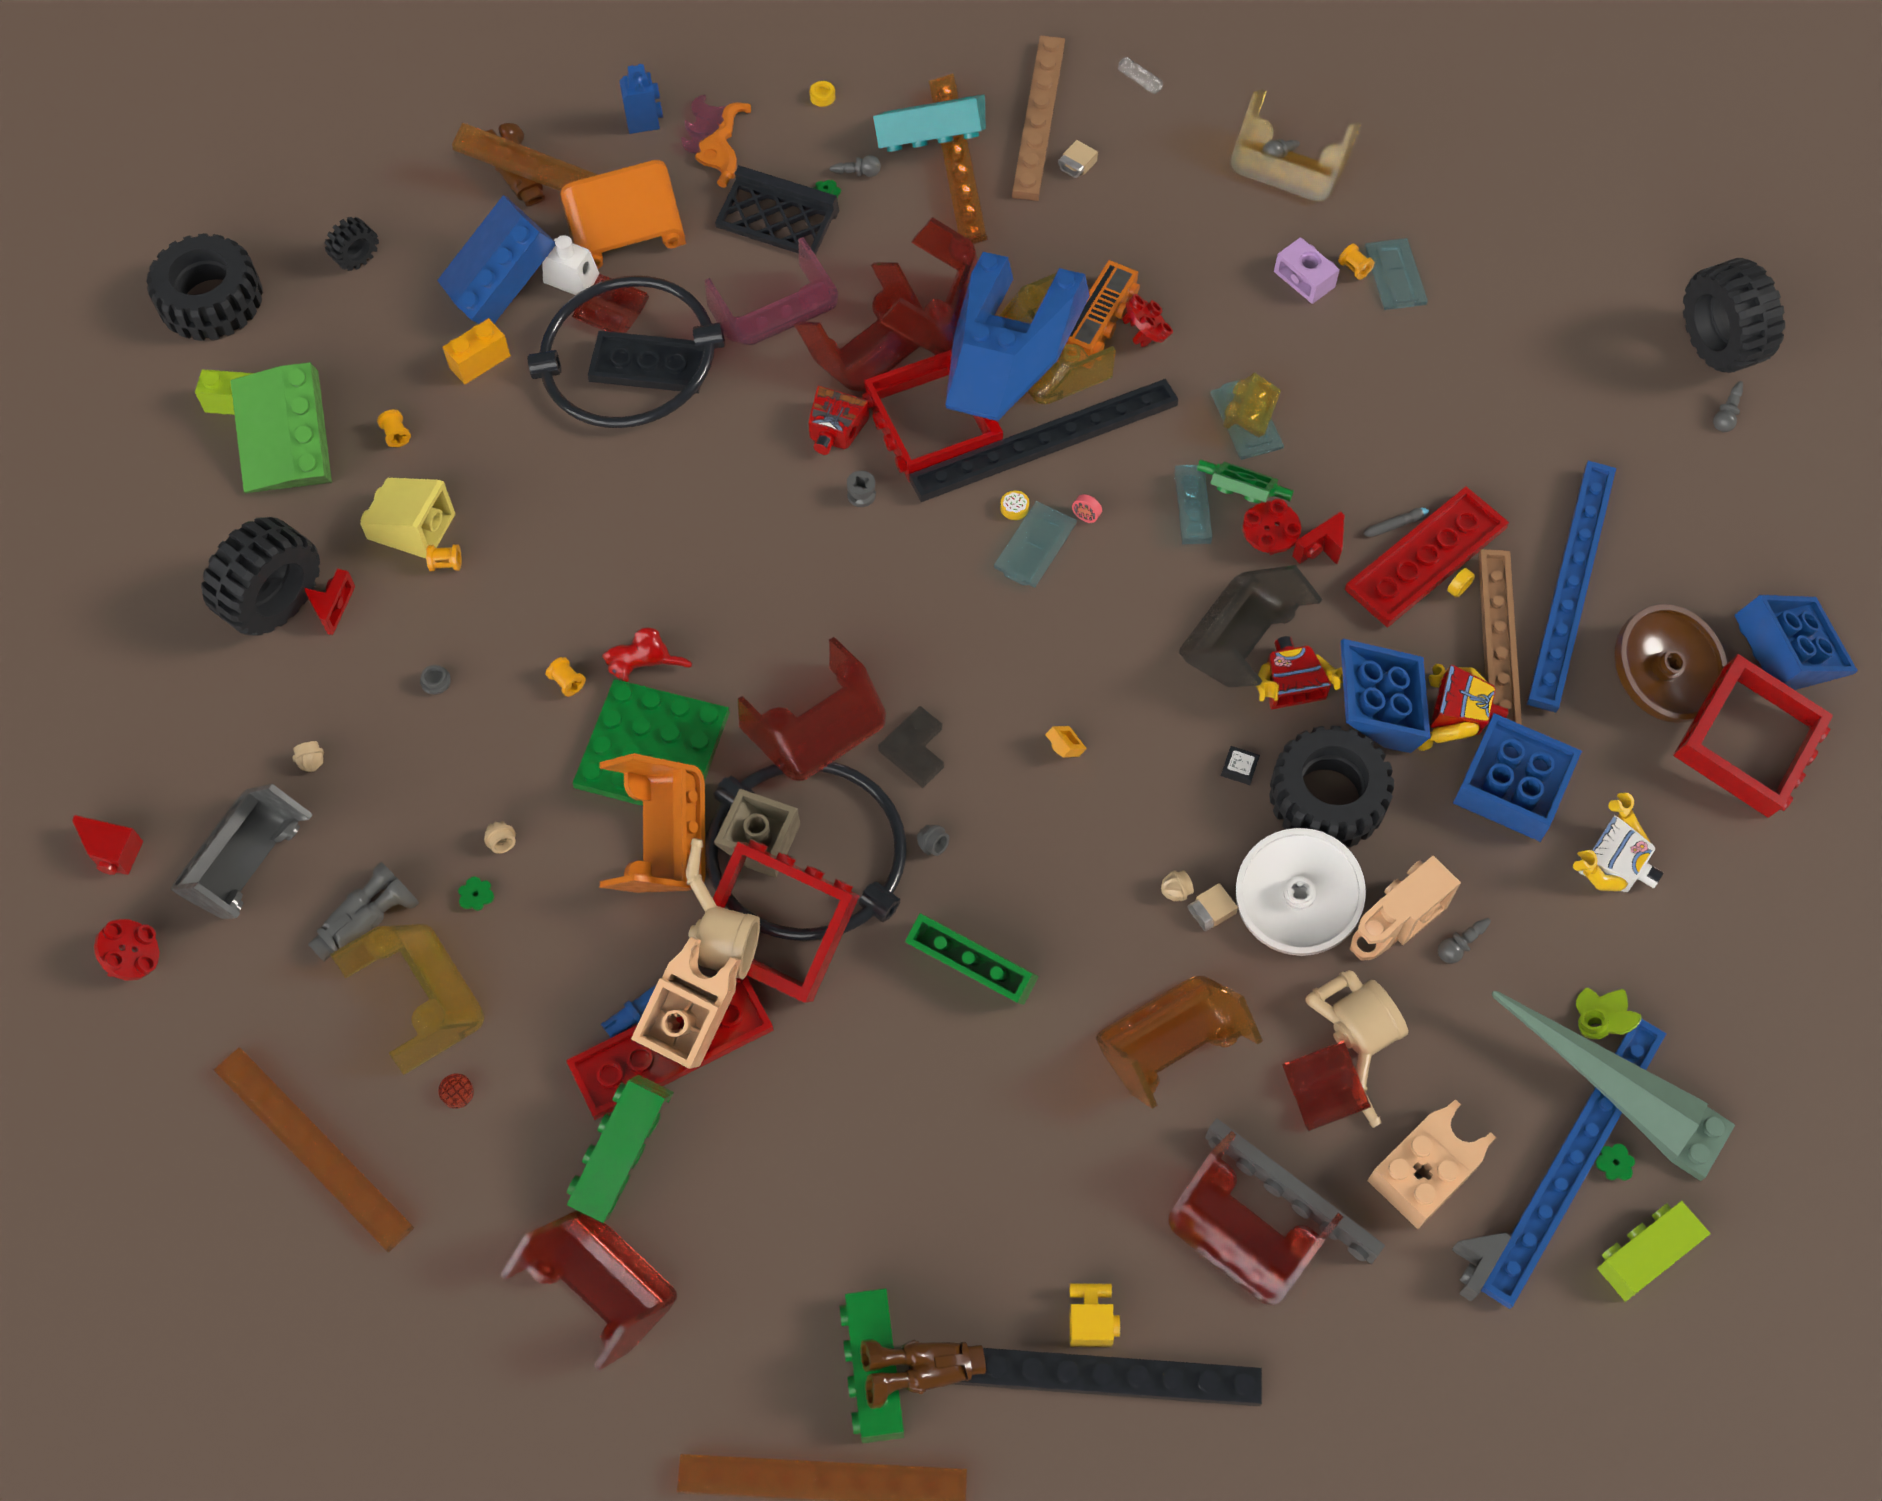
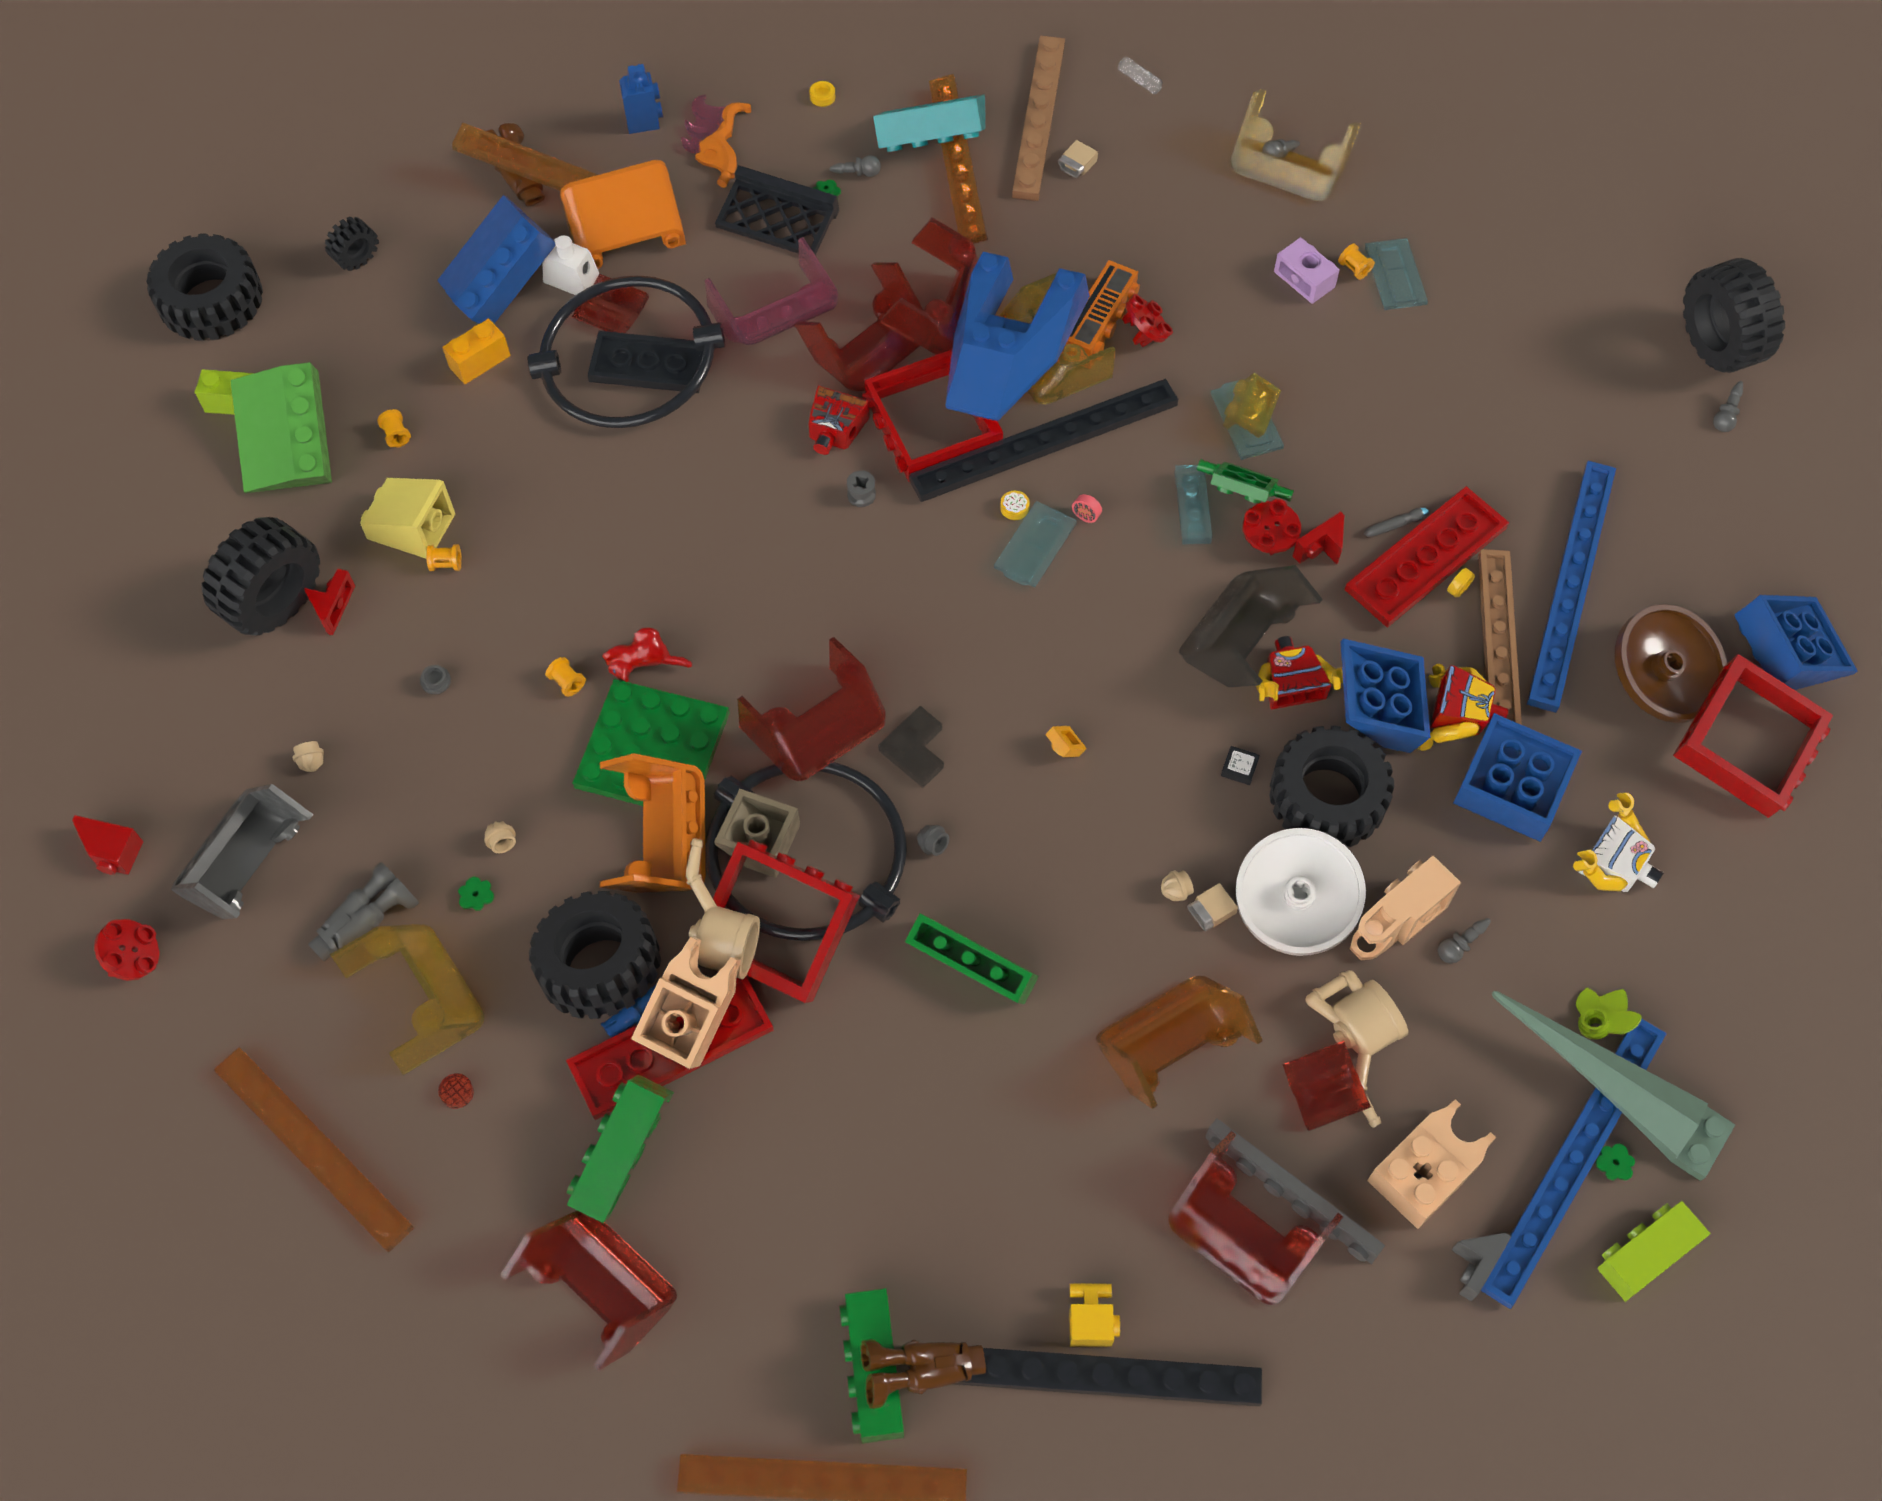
(606, 986): none -> black tyre

